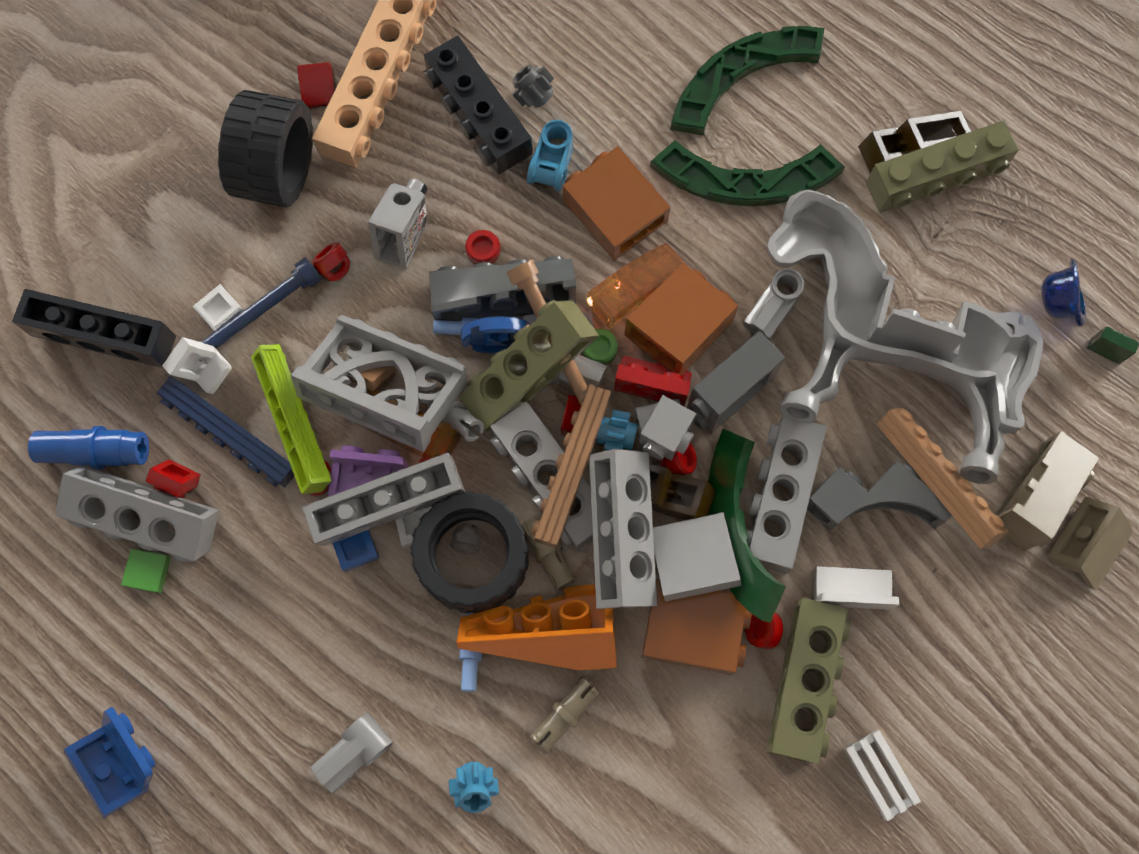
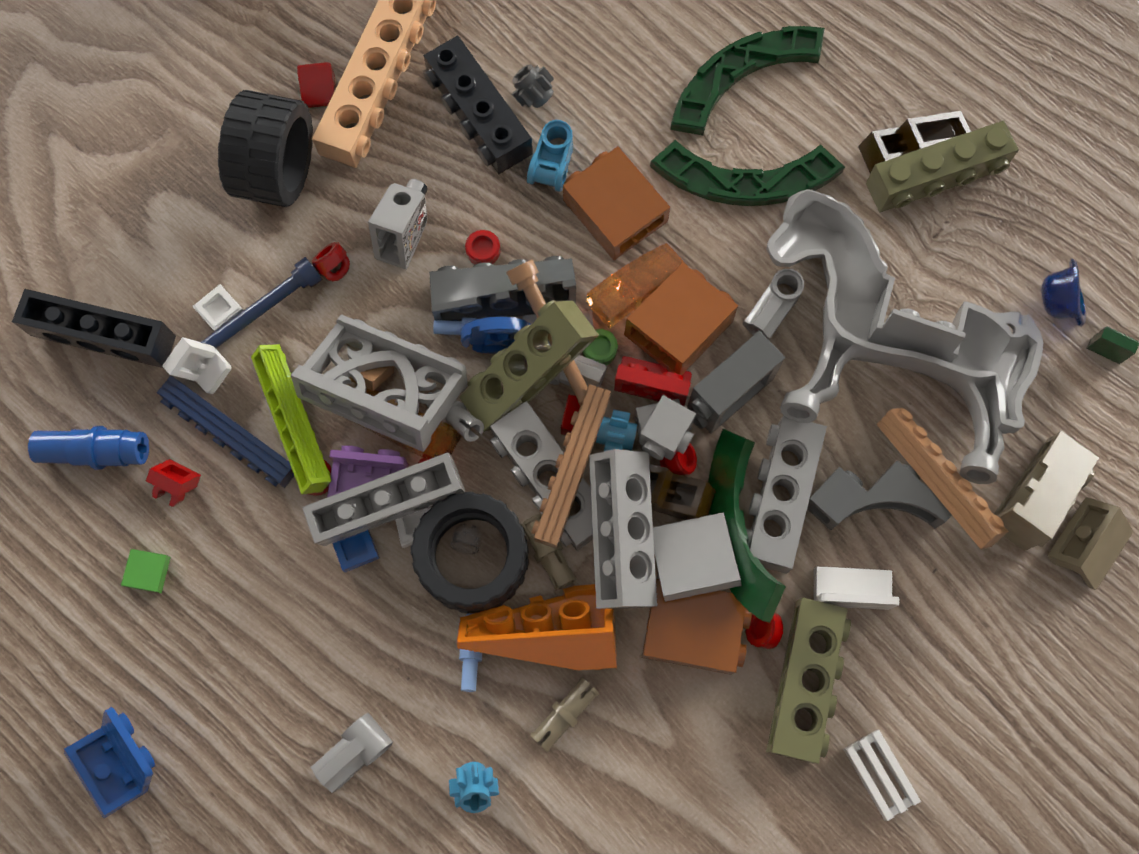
(80, 504): light grey brick -> none

